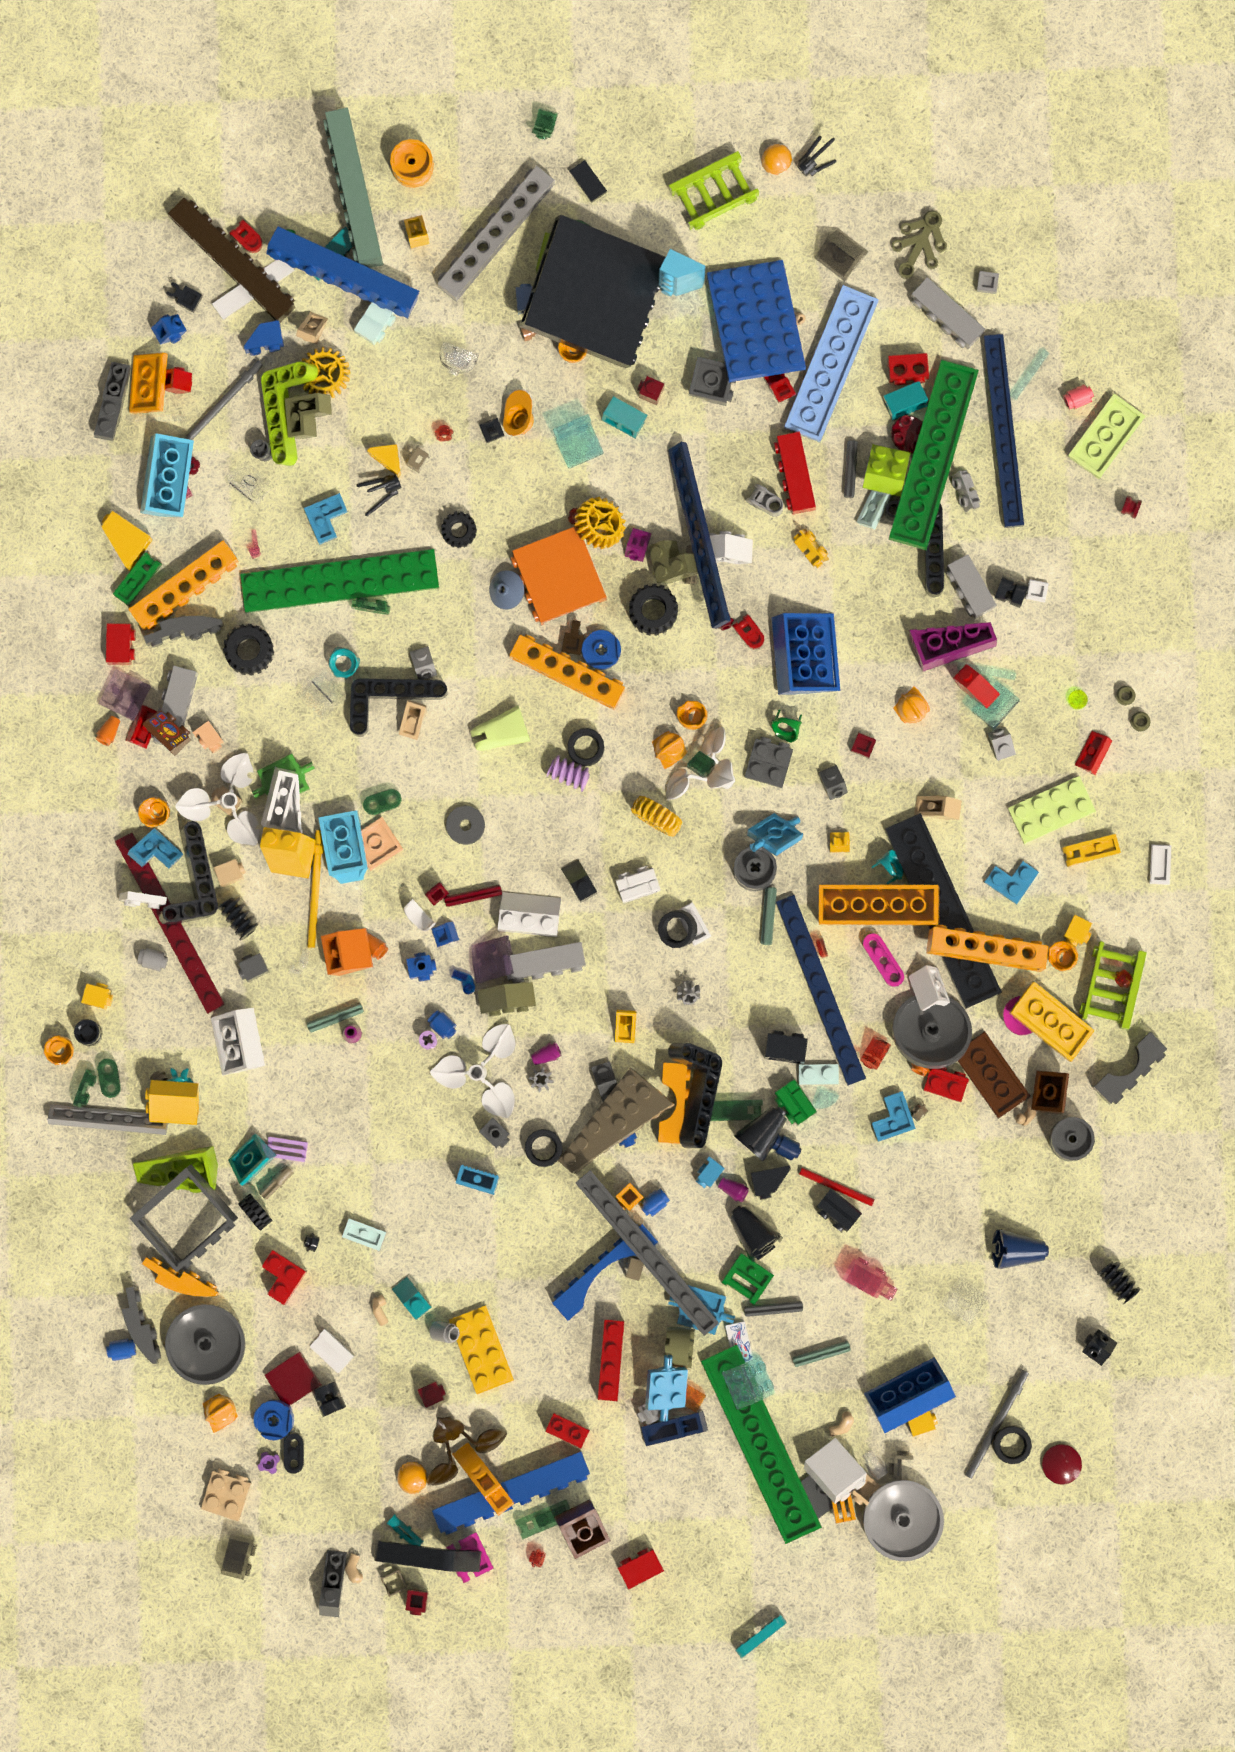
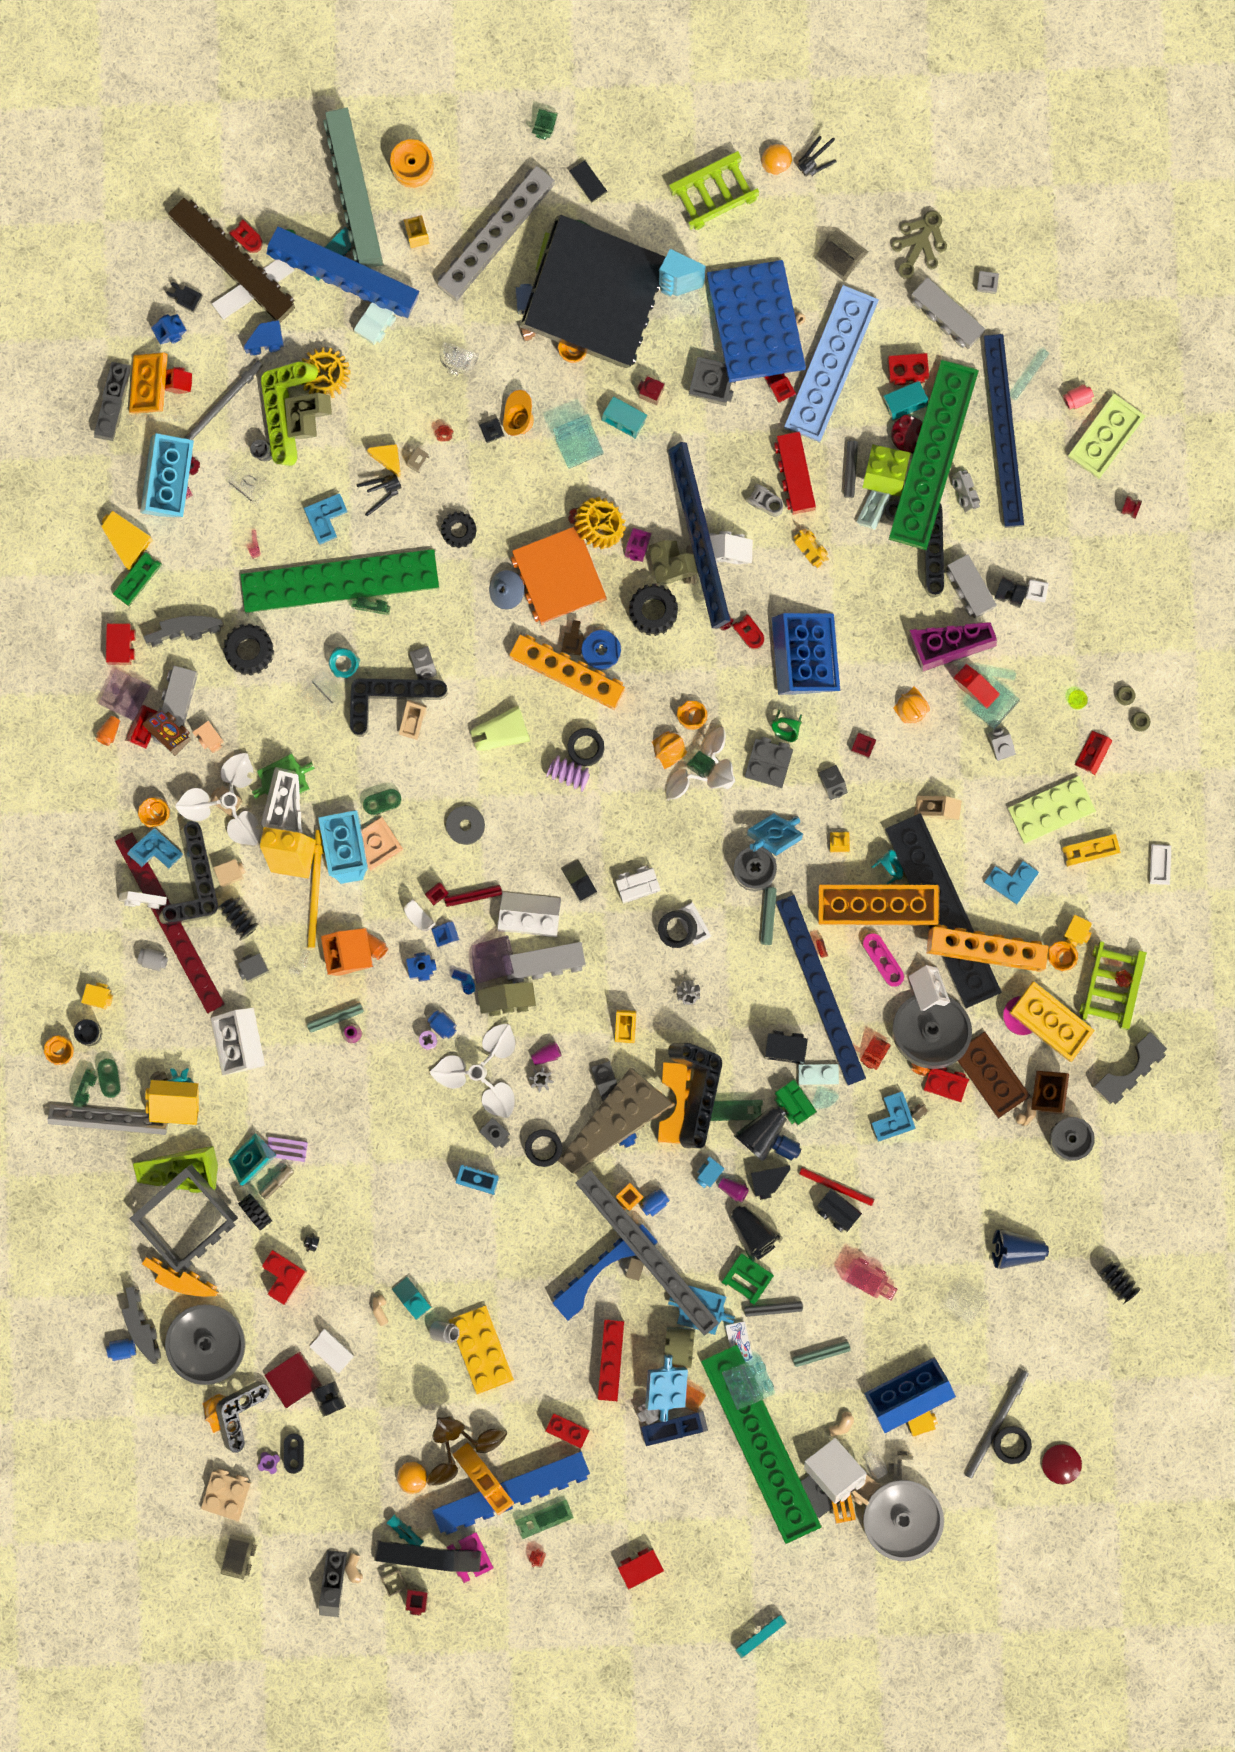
(187, 575): light orange brick -> none
(232, 1413): none -> beam
(281, 1411): blue plate -> none
(312, 327): tan slope -> none
(364, 1234): light aqua plate -> none
(432, 1394): dark red brick -> none
(582, 1529): reddish brown brick -> none
(656, 816): yellow gear -> none
(1099, 1346): black brick -> none

